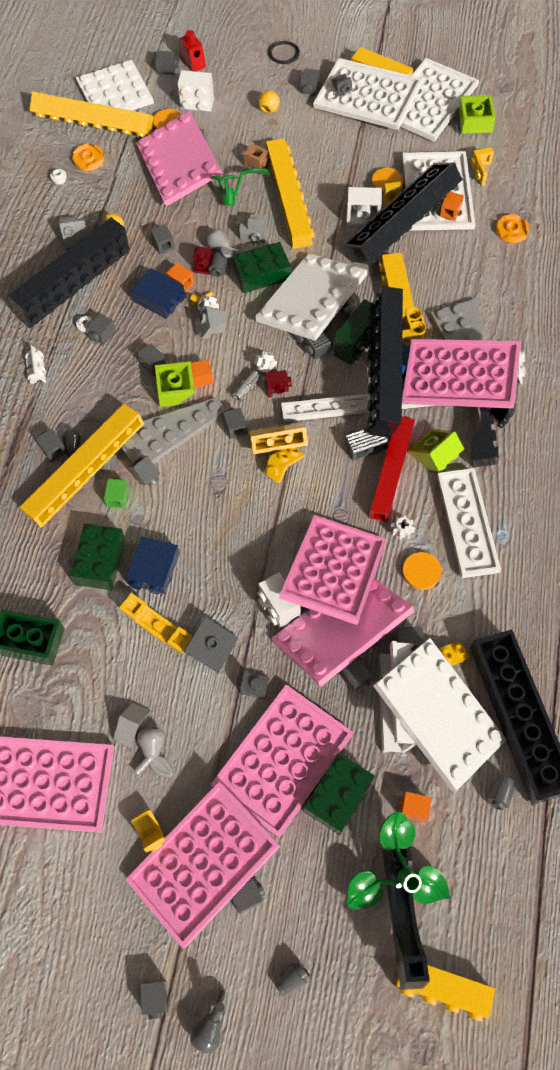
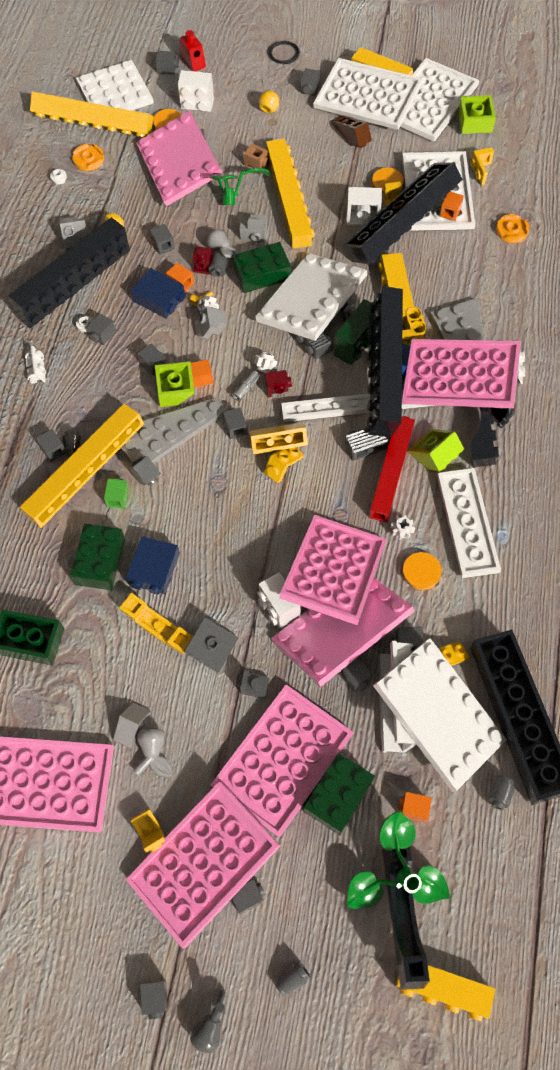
(342, 84): dark grey bracket -> none
(353, 130): none -> reddish brown slope

